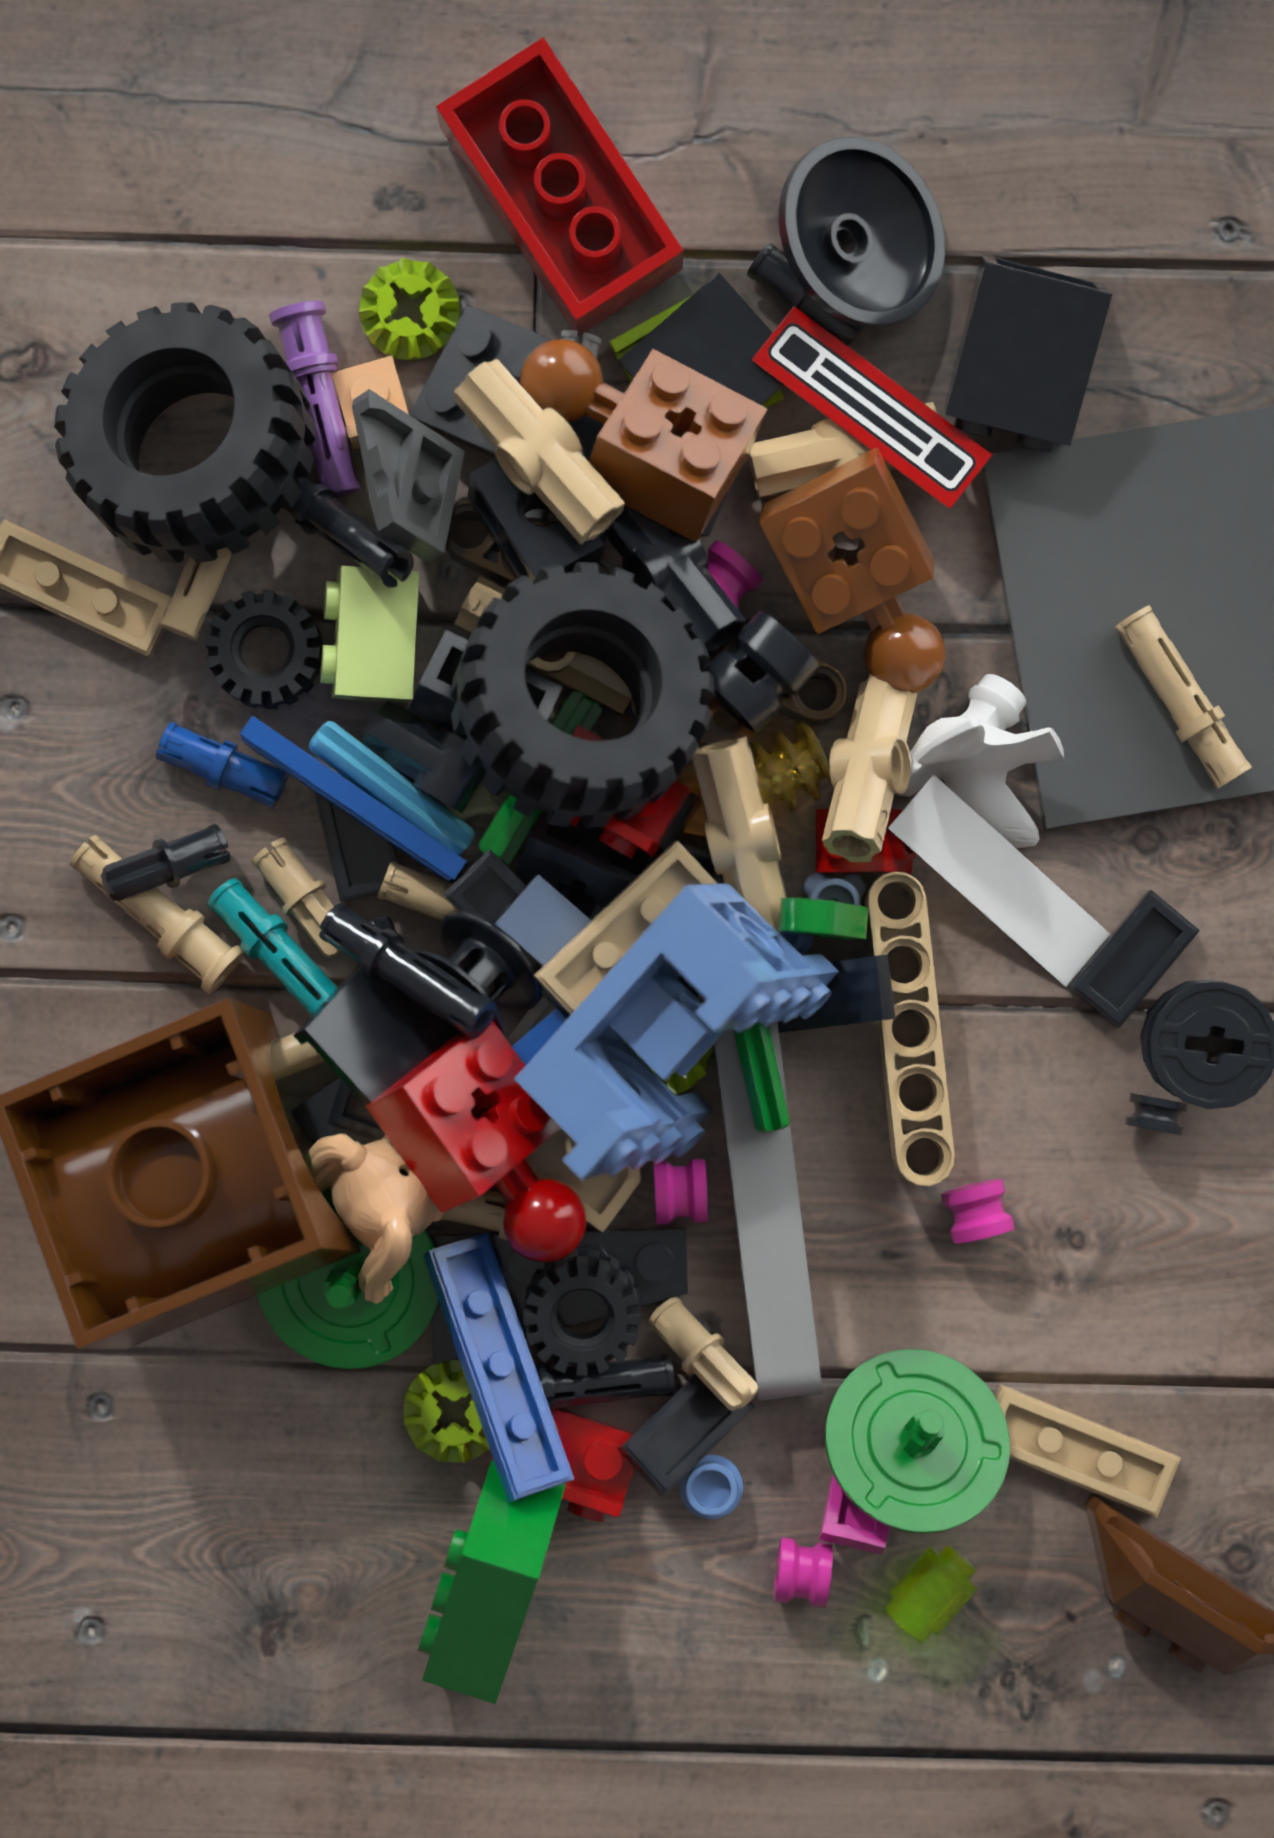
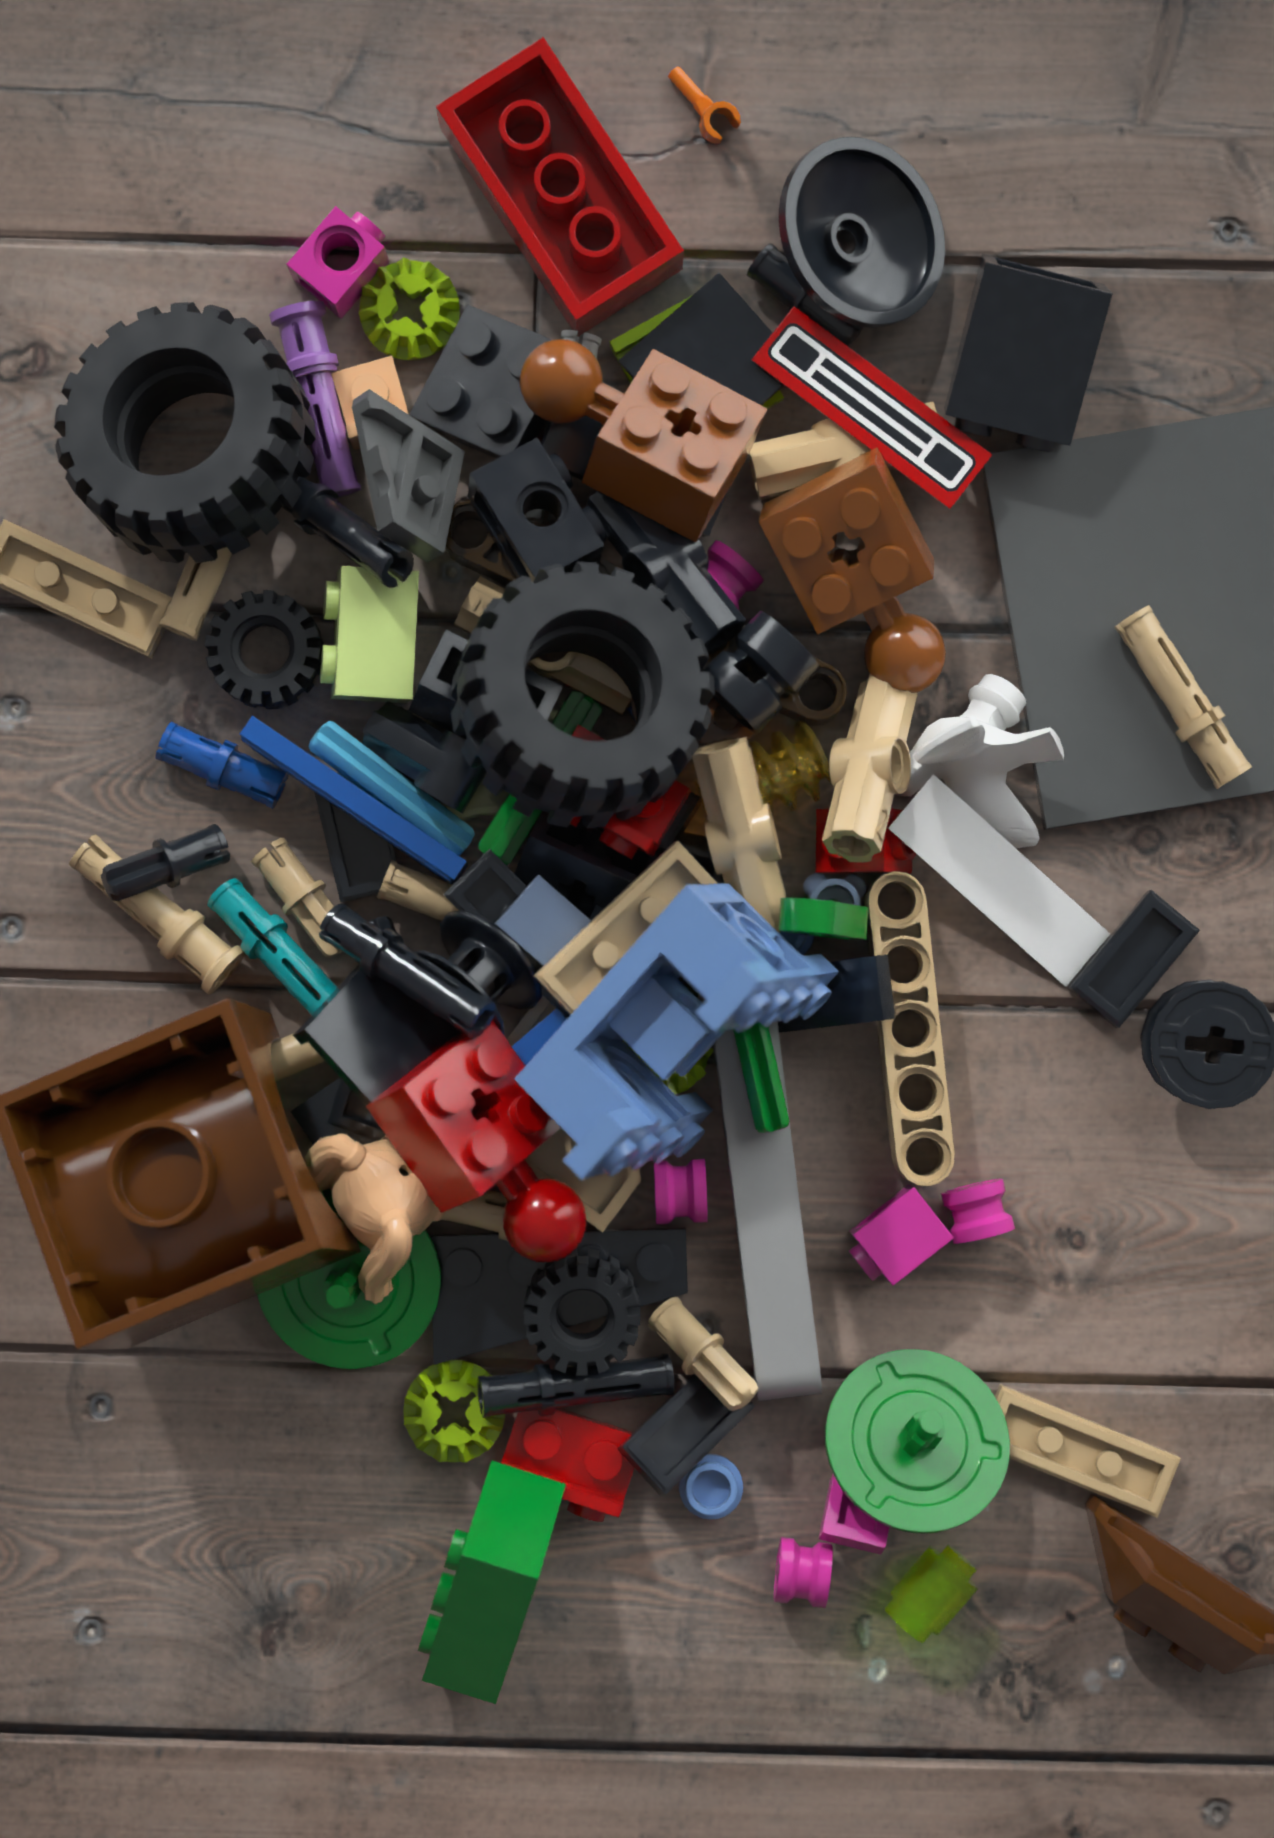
(339, 288): none -> dark pink brick
(498, 1367): tile -> none
(538, 451): tan piece -> none
(704, 105): none -> orange hand
(898, 1236): none -> dark pink brick
(1156, 1114): black bush -> none

